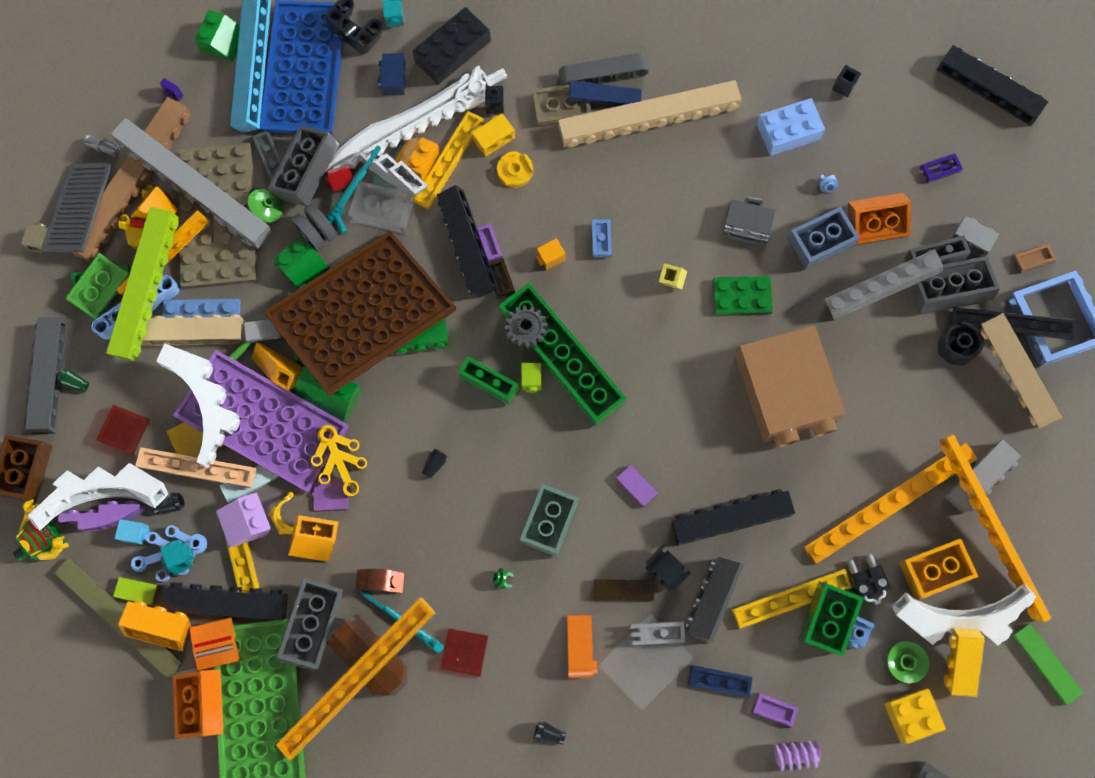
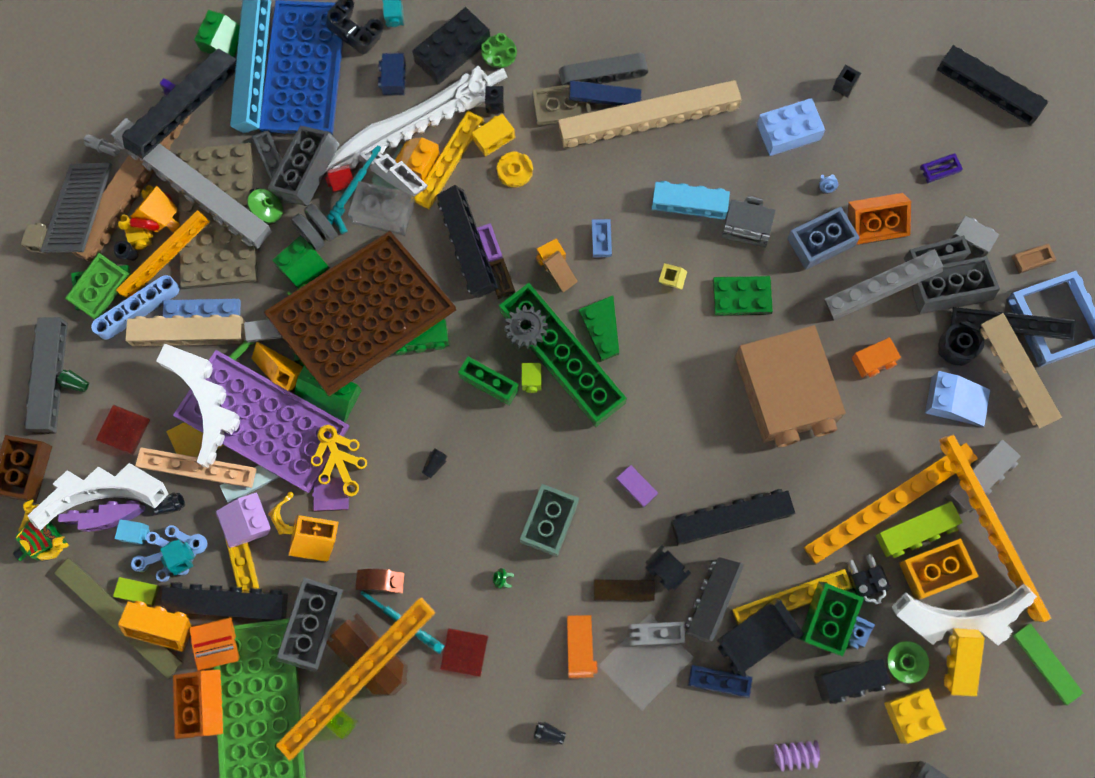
(125, 251): none -> black cone
(143, 284): lime brick -> none
(179, 103): none -> black brick
(344, 729): none -> clear neon green brick
(499, 51): none -> bright green dish
(560, 271): none -> medium nougat tile
(602, 327): none -> green wing
(690, 200): none -> medium azure brick
(758, 636): none -> black panel
(775, 710): medium lavender tile -> none
(853, 681): none -> black brick
(876, 357): none -> orange brick
(918, 529): none -> lime brick
(957, 399): none -> light blue slope

